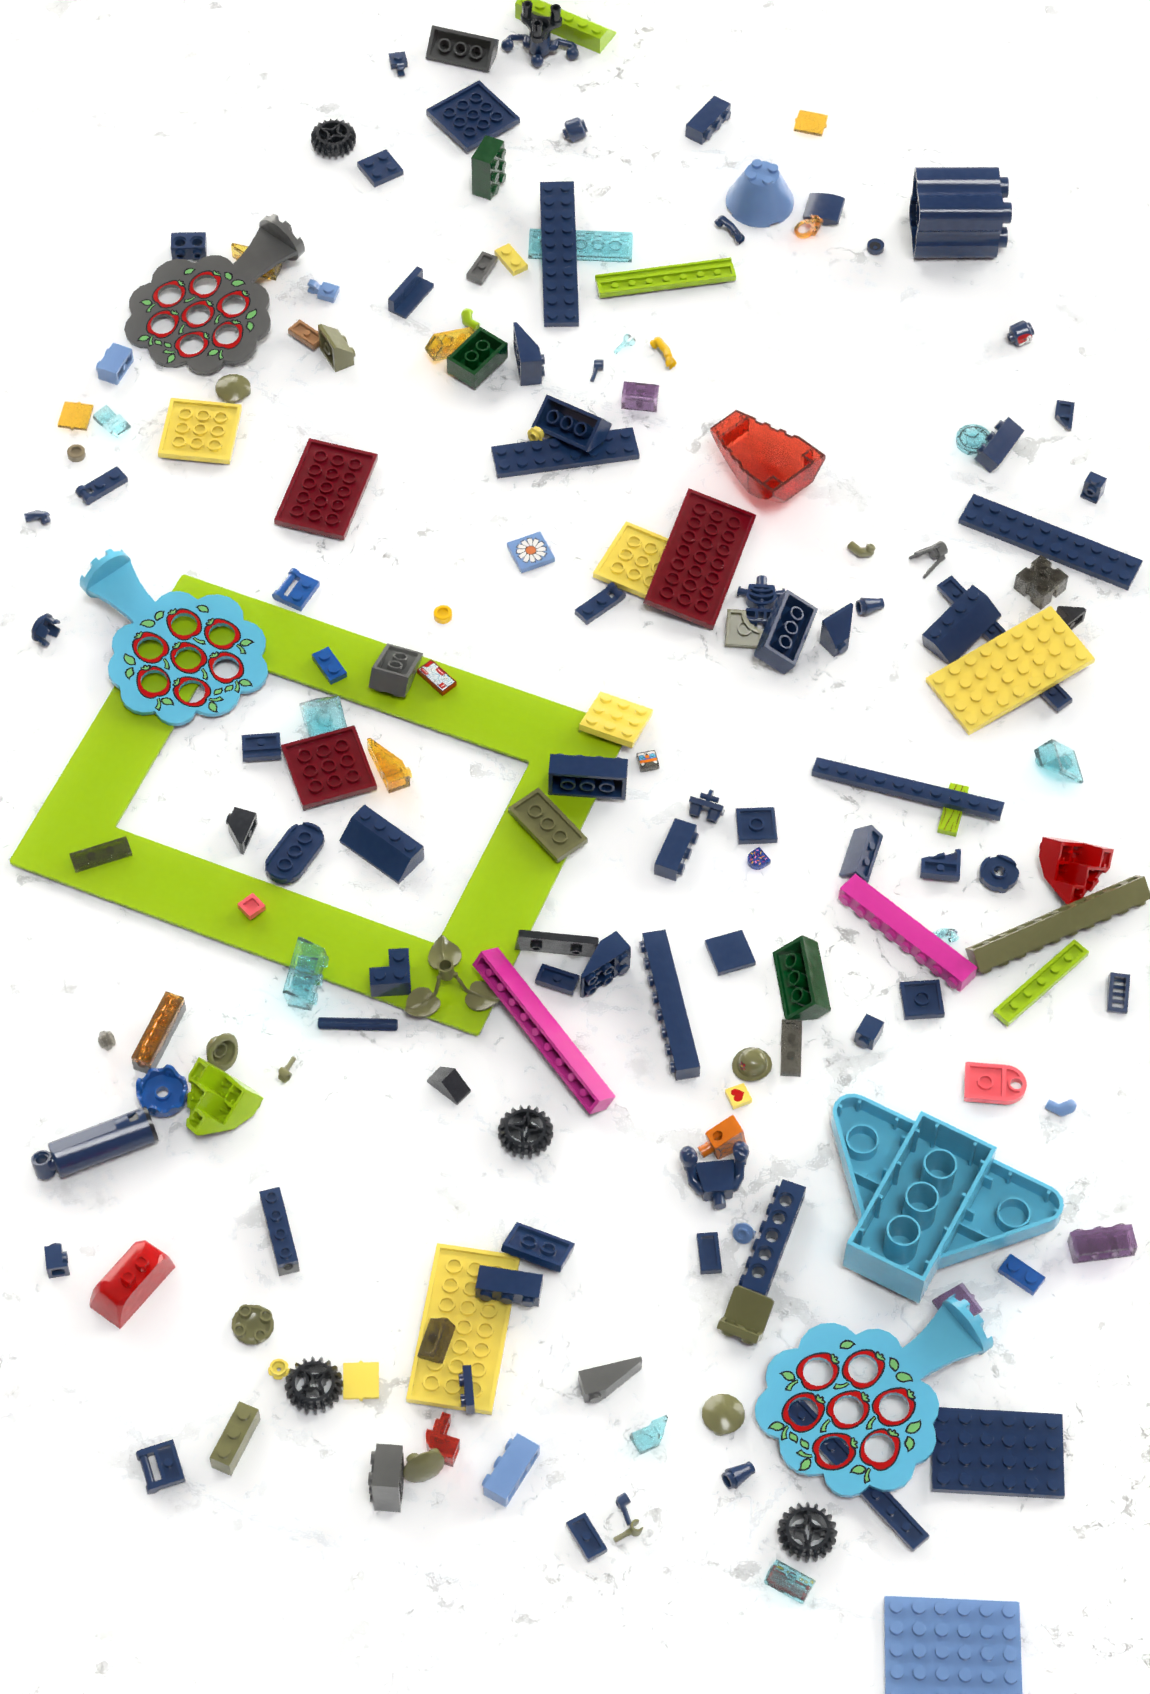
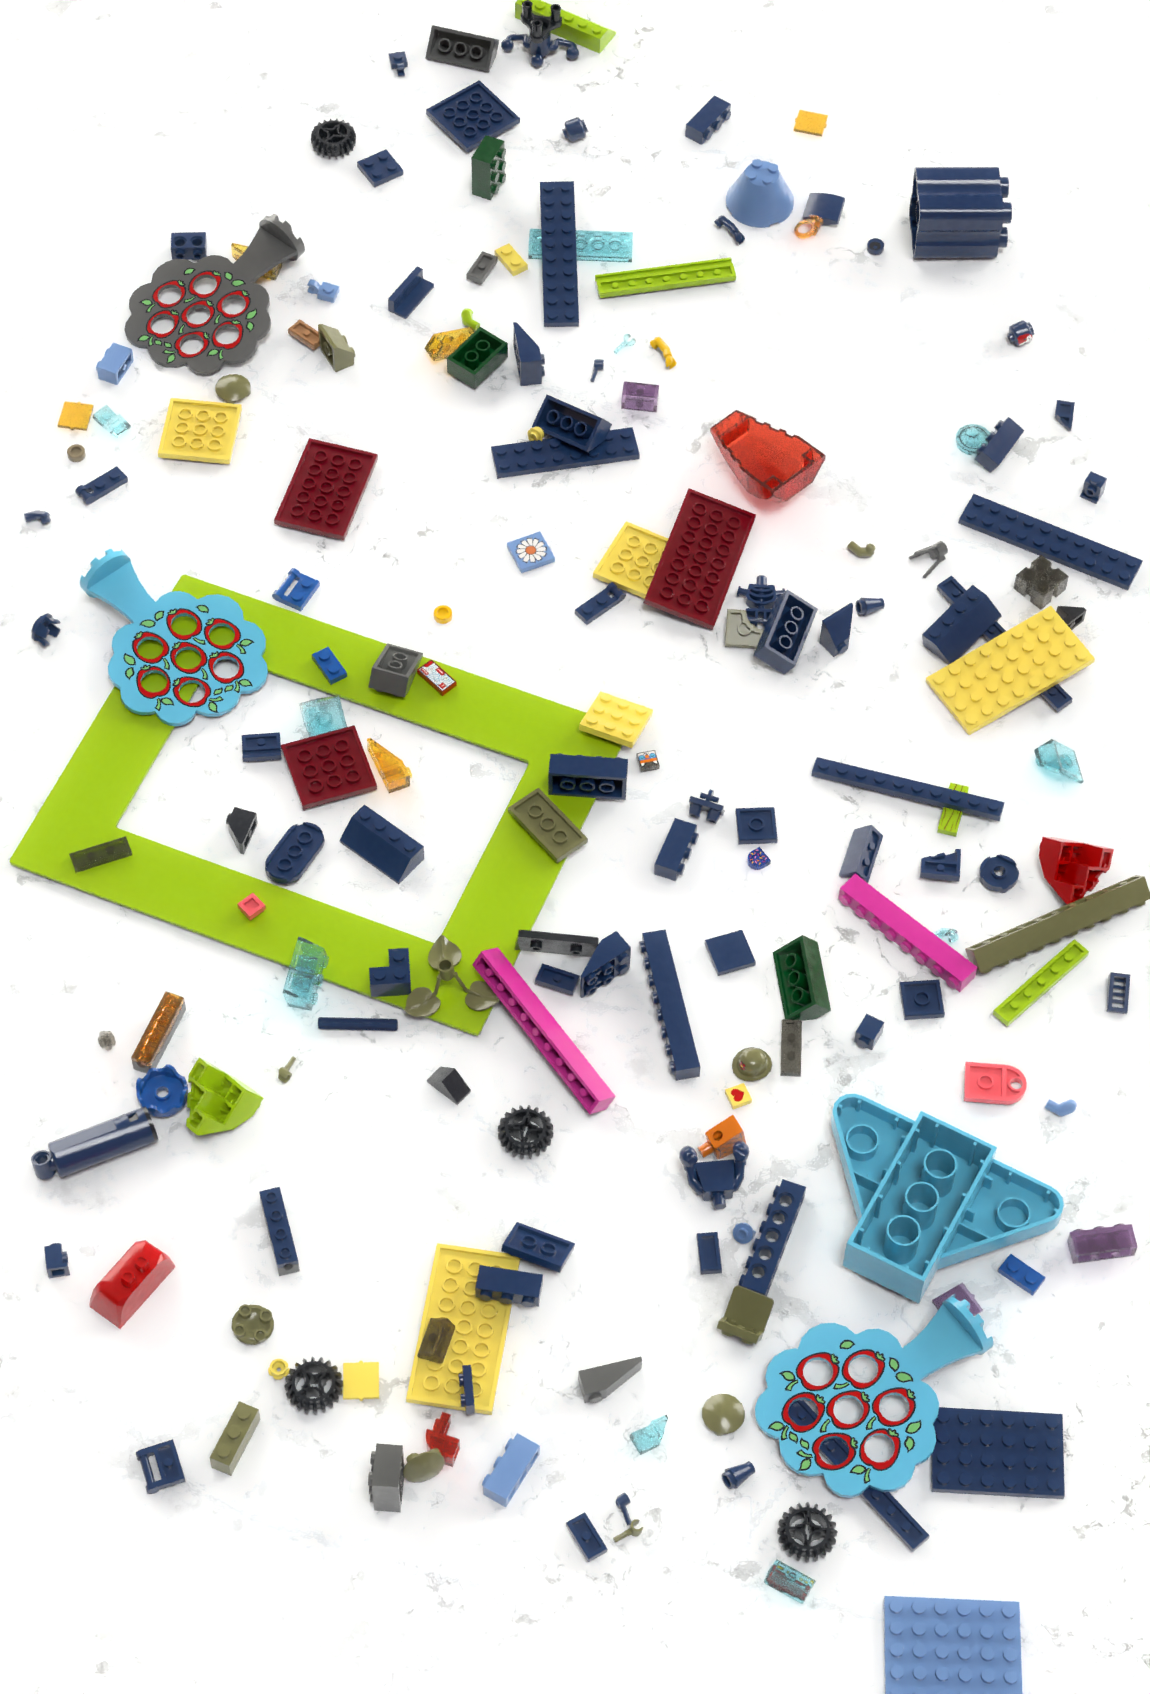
(222, 1051): olive hat -> none

